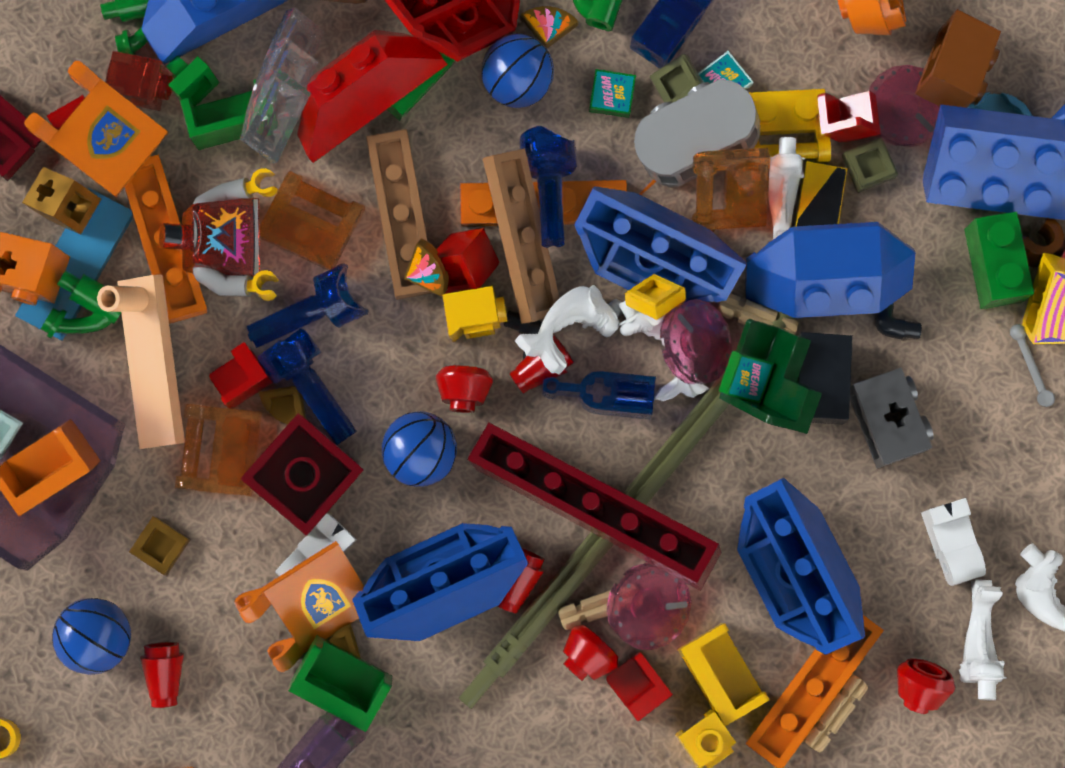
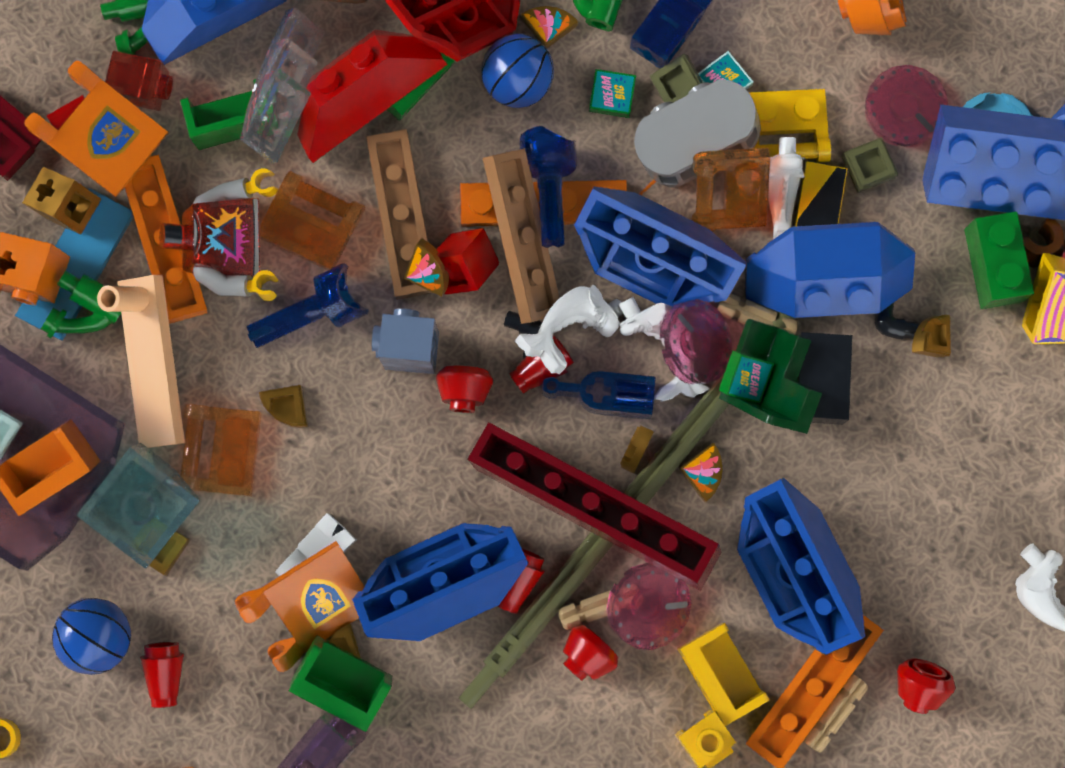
(140, 504): none -> clear light blue slope
(191, 80): green tile -> none
(240, 377): red panel -> none
(292, 361): clear blue piece -> none
(302, 474): dark red brick -> none
(406, 342): none -> sand blue brick
(419, 449): blue piece -> none
(474, 313): yellow window -> none
(636, 448): none -> pearl gold tile
(638, 686): red panel -> none
(655, 296): yellow tile -> none
(704, 472): none -> tile
(848, 117): red panel -> none
(891, 440): flat silver brick -> none
(933, 337): none -> pearl gold tile
(954, 542): white leg -> none
(959, 62): dark orange brick -> none
(979, 657): white animal -> none
(1045, 397): light grey hinge -> none

